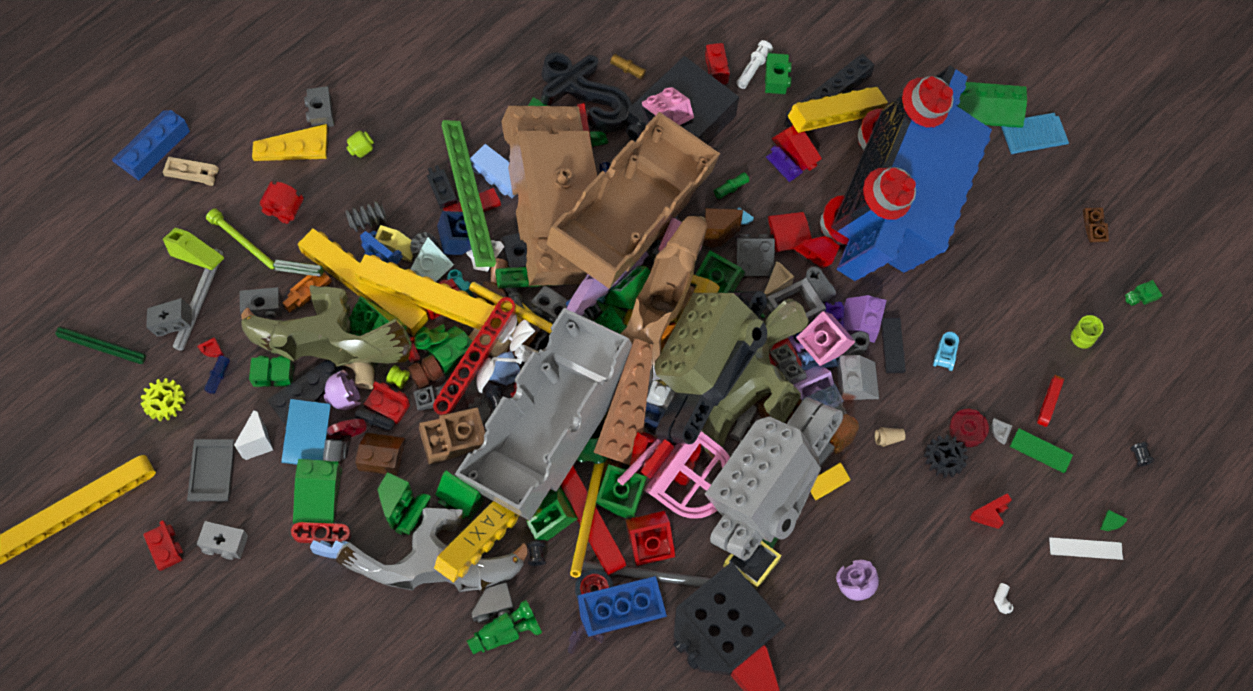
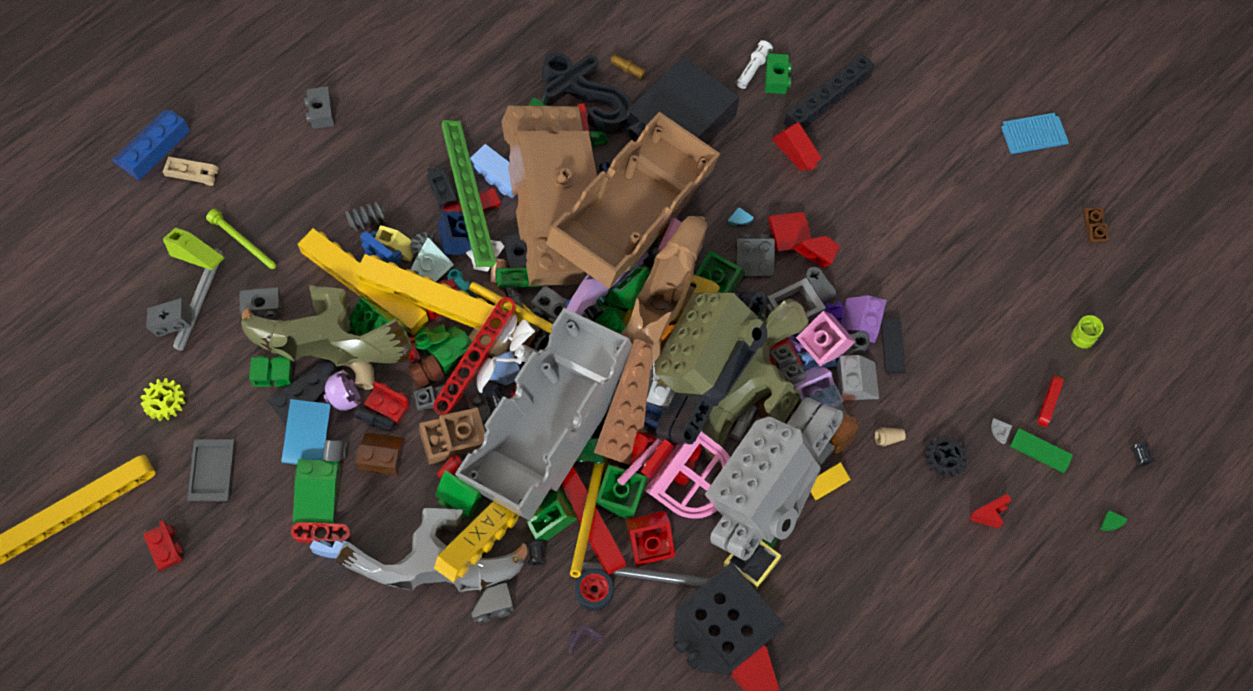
(100, 345): dark green axle -> none
(211, 348): red tile -> none
(214, 533): light grey brick -> none
(216, 374): clear blue axle -> none
(253, 438): white slope -> none
(281, 202): red brick -> none
(297, 145): yellow wing -> none
(299, 268): axle -> none
(300, 292): orange hinge -> none
(349, 427): dark red tile -> none
(360, 144): lime head -> none
(395, 497): green slope -> none
(398, 376): lime wheel -> none
(413, 514): green slope -> none
(451, 466): none -> red cone
(503, 631): green piece -> none
(621, 606): blue slope -> none
(671, 104): bright pink bracket -> none
(717, 62): red brick -> none
(721, 226): reddish brown slope -> none
(731, 185): green pin -> none
(779, 280): tan slope -> none
(784, 163): dark purple hinge -> none
(836, 109): yellow brick -> none
(858, 580): lavender cylinder -> none
(908, 178): piece -> none
(946, 354): medium azure piece -> none
(969, 427): dark red tile -> none
(995, 103): green slope -> none
(1001, 601): white arm -> none
(1086, 548): white sticker -> none
(1145, 292): green plate -> none

